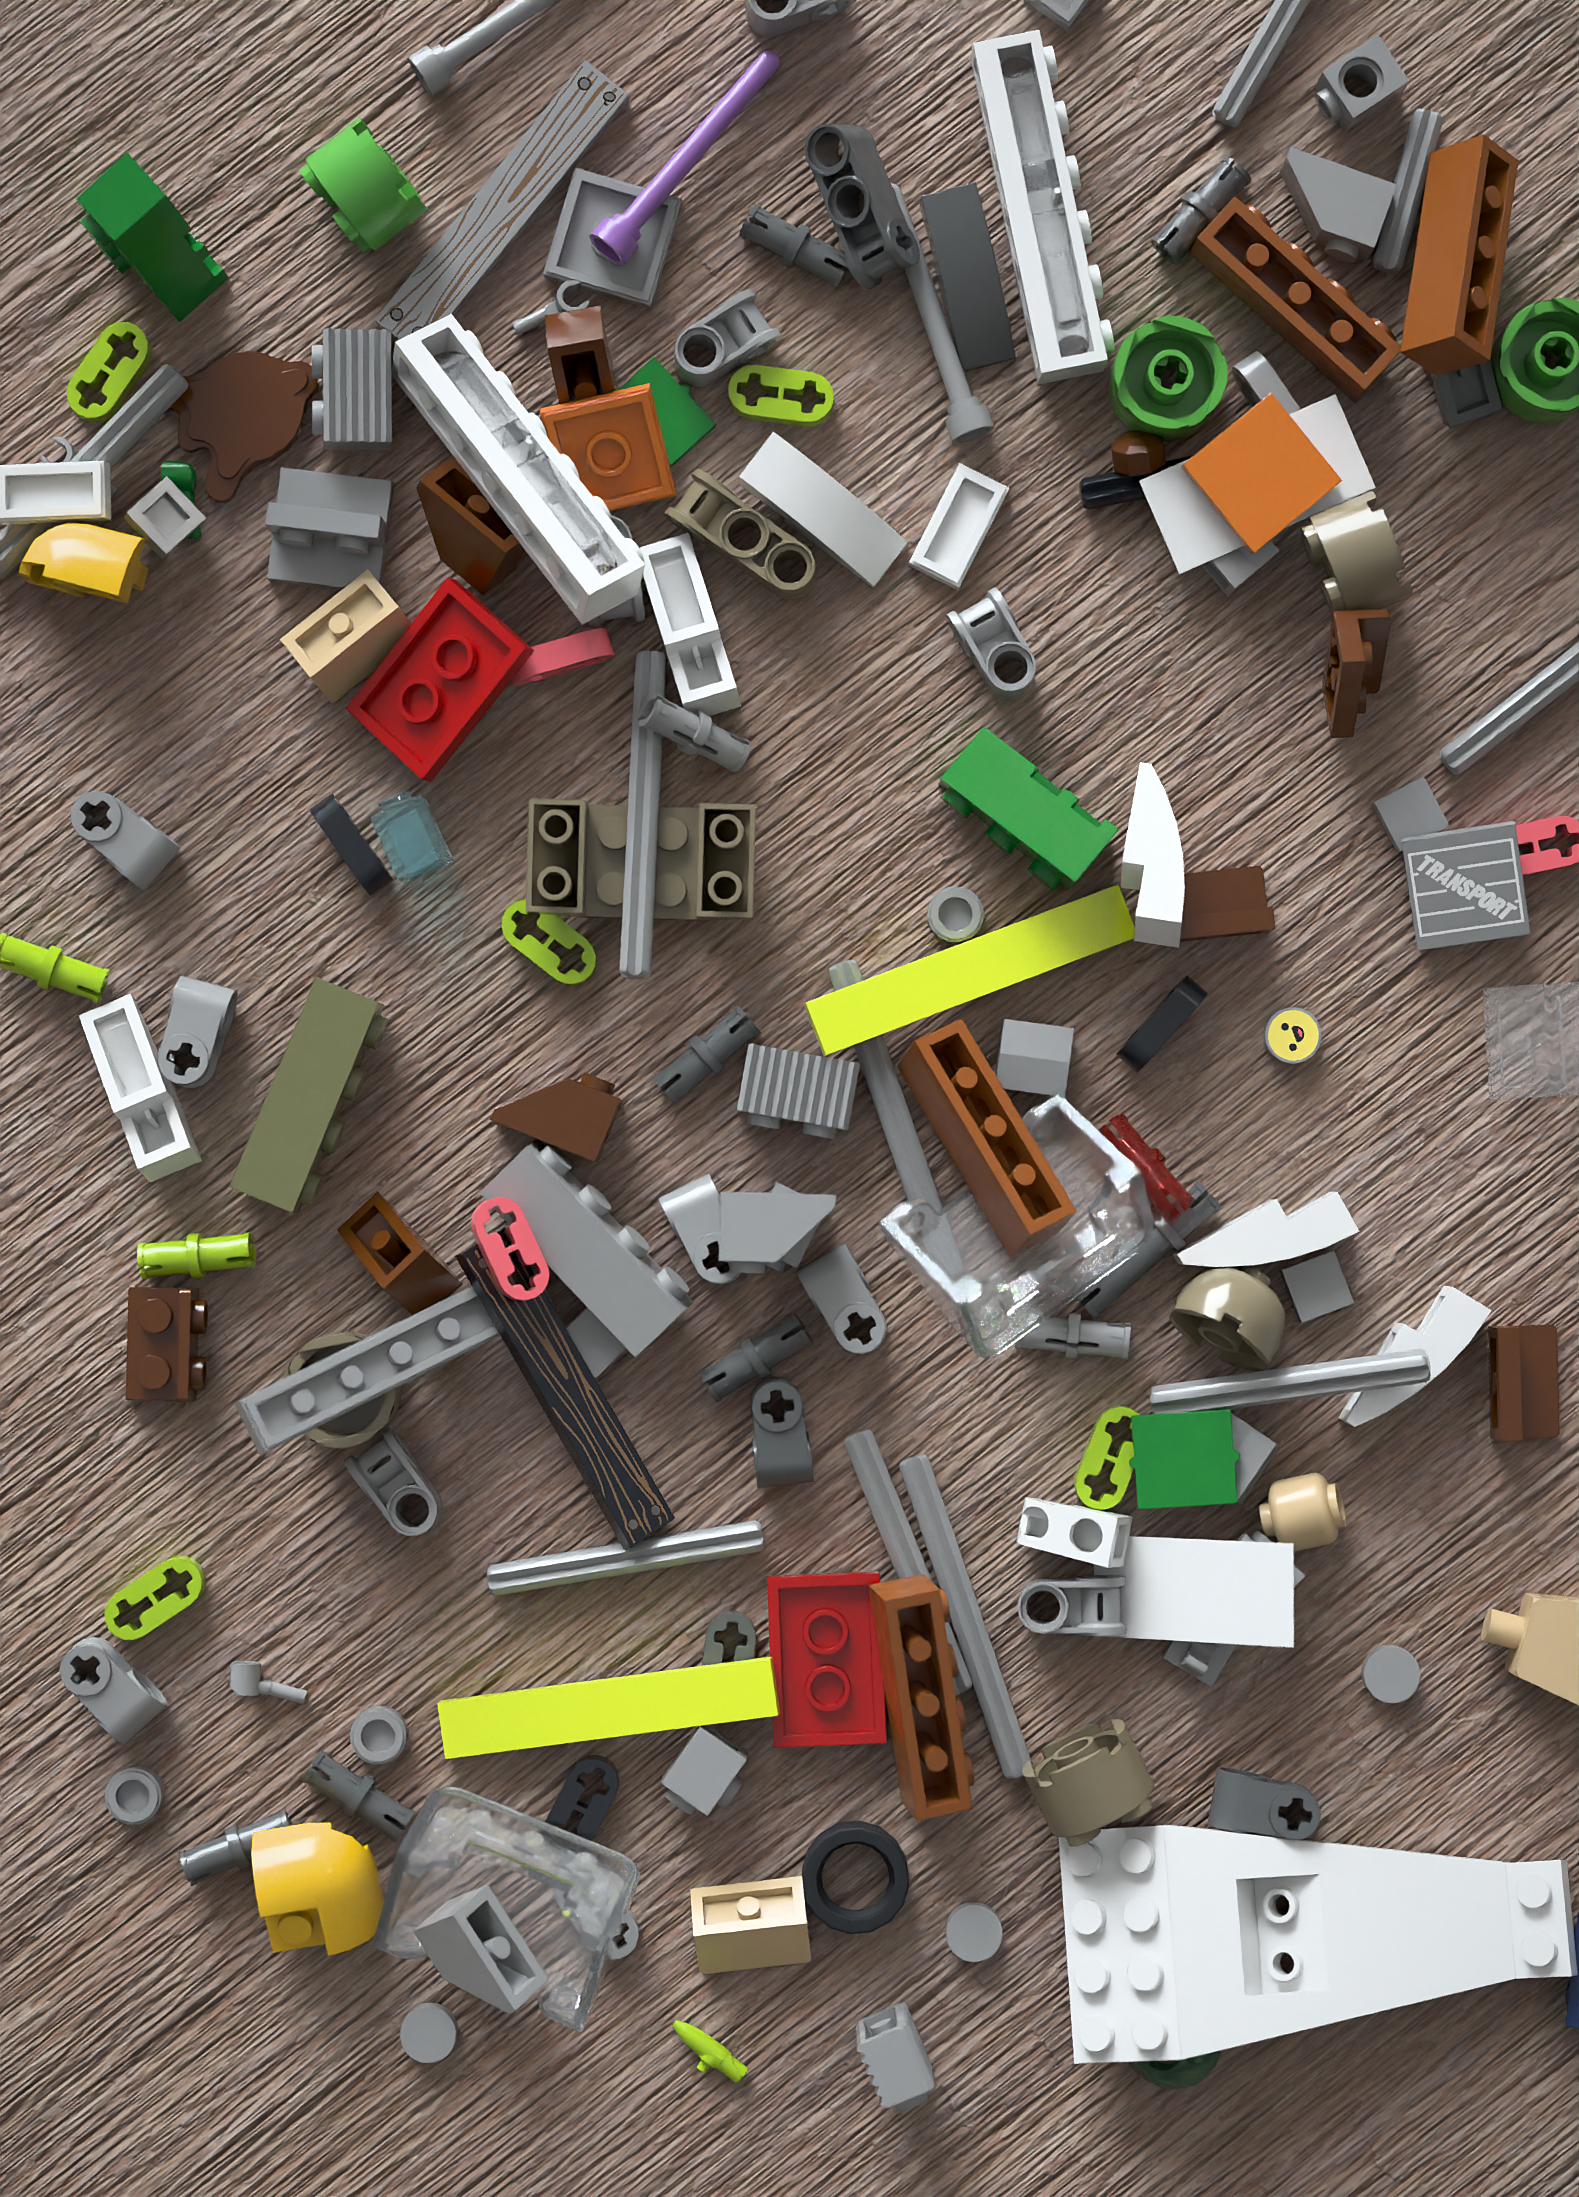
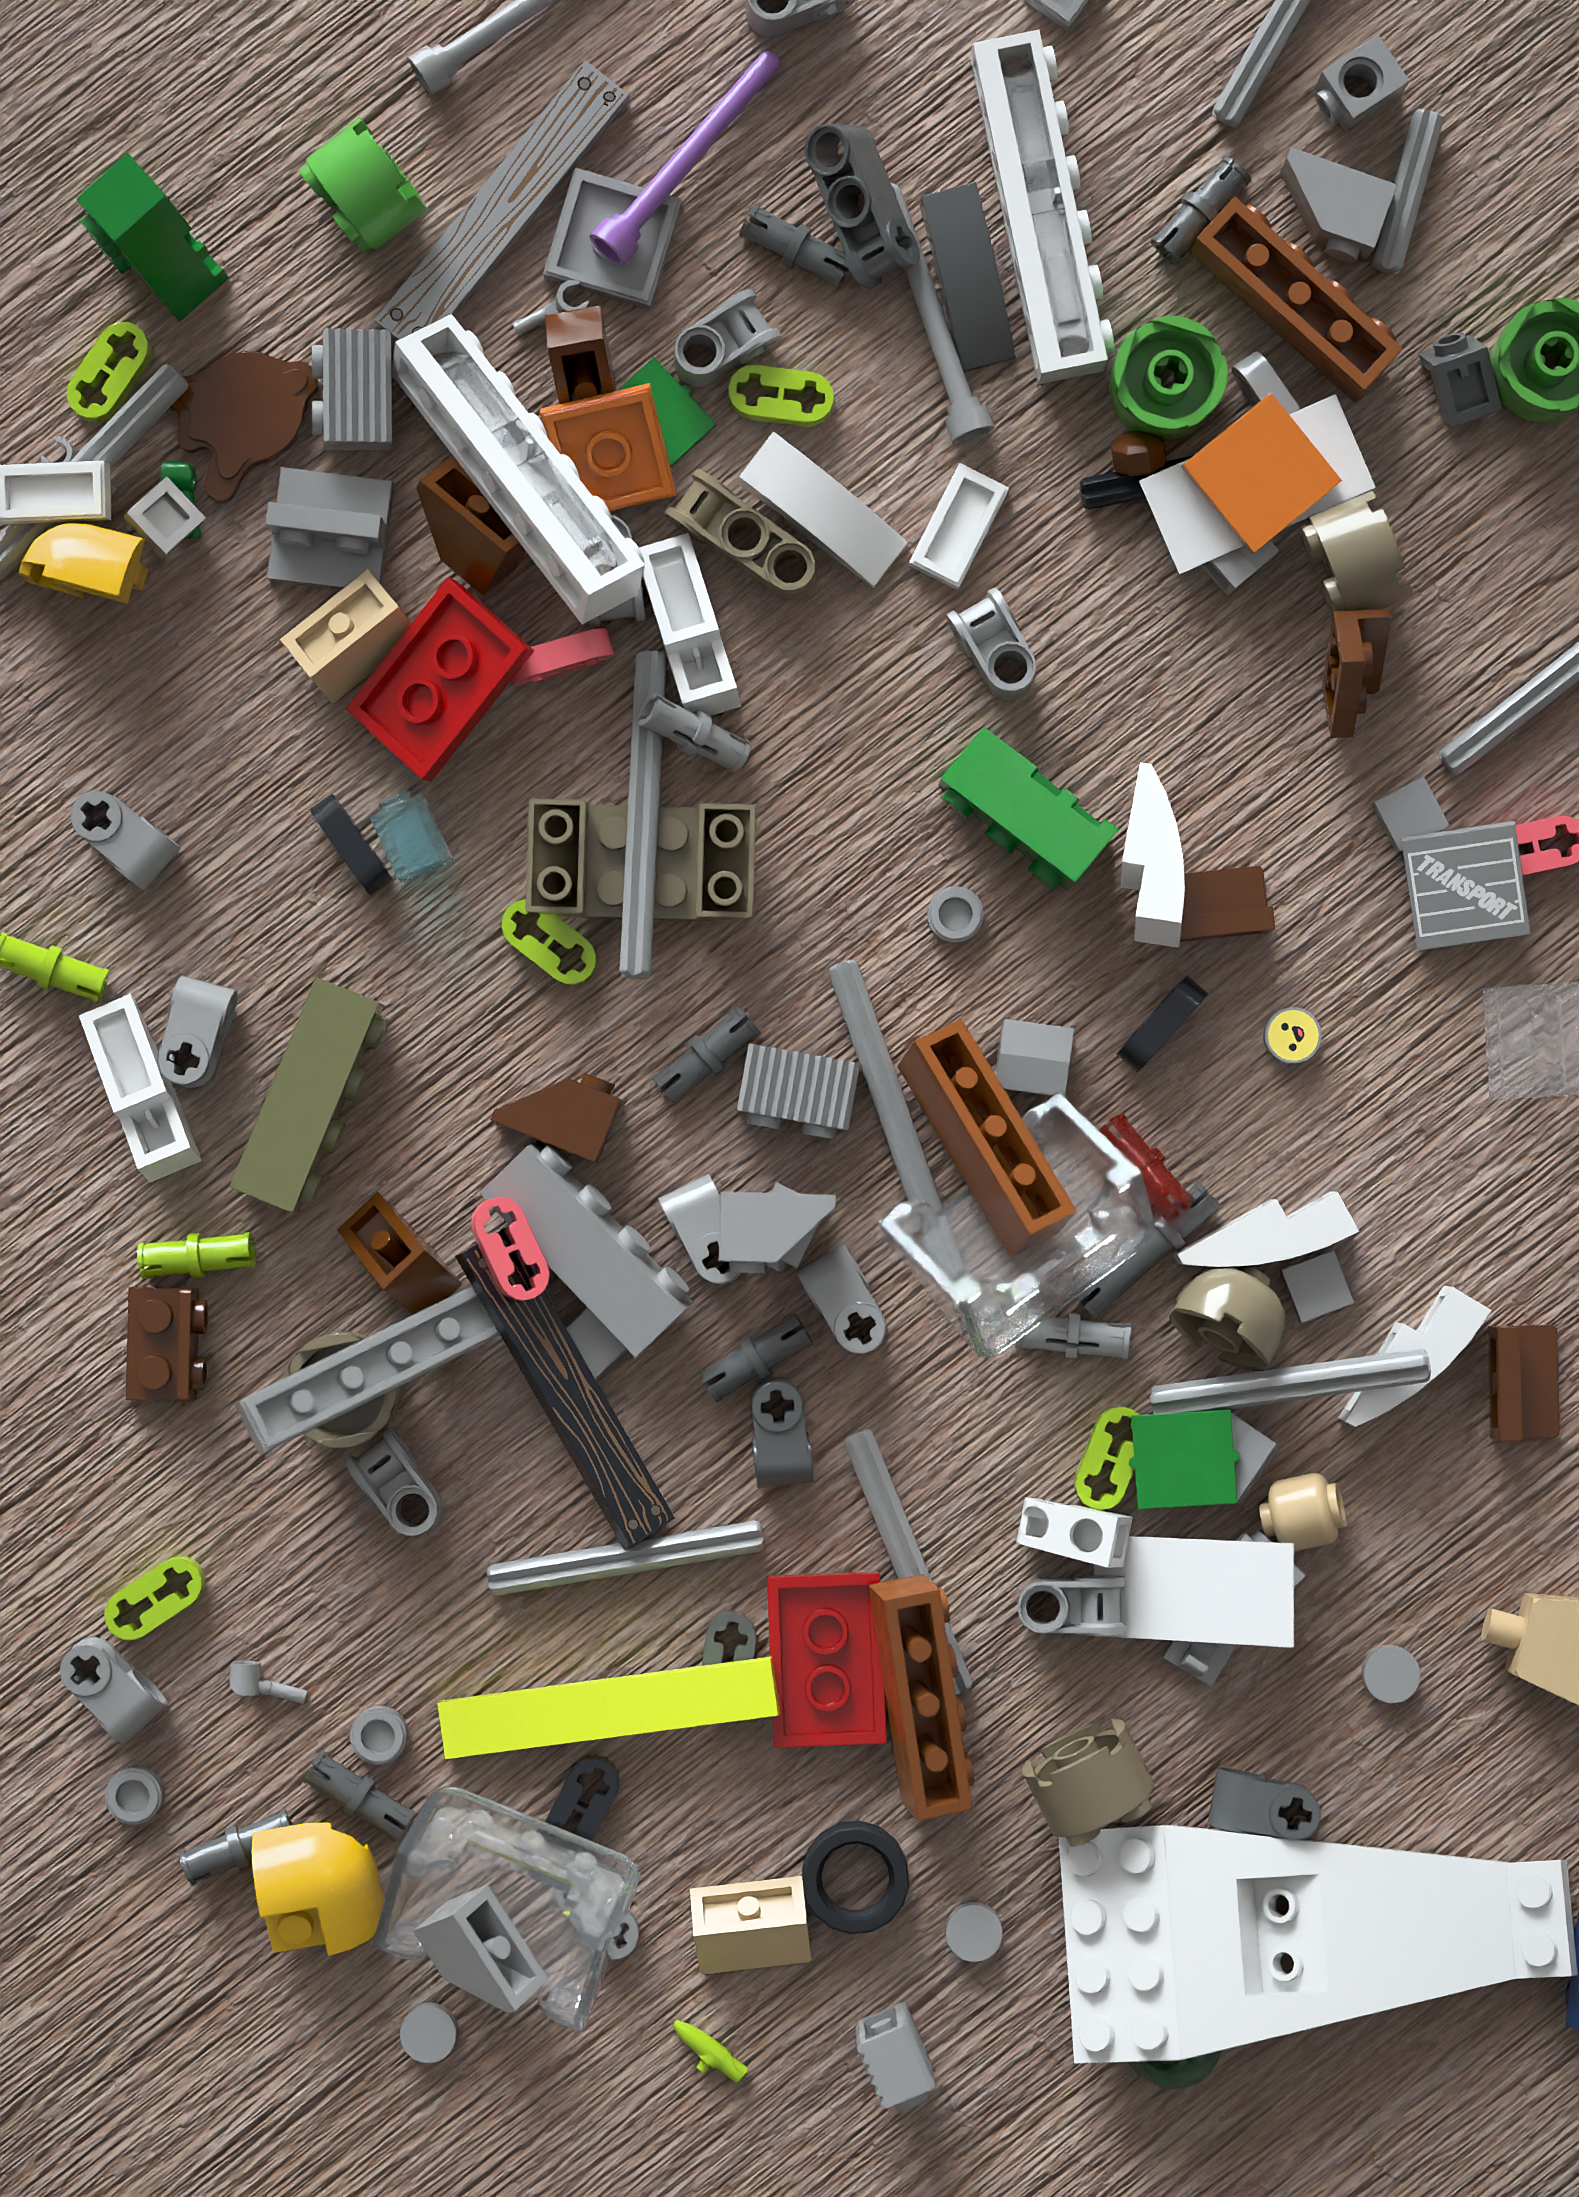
(704, 1772): light grey brick -> none
(965, 1615): light grey axle -> none
(970, 970): neon yellow tile -> none
(1459, 256): dark orange brick -> none

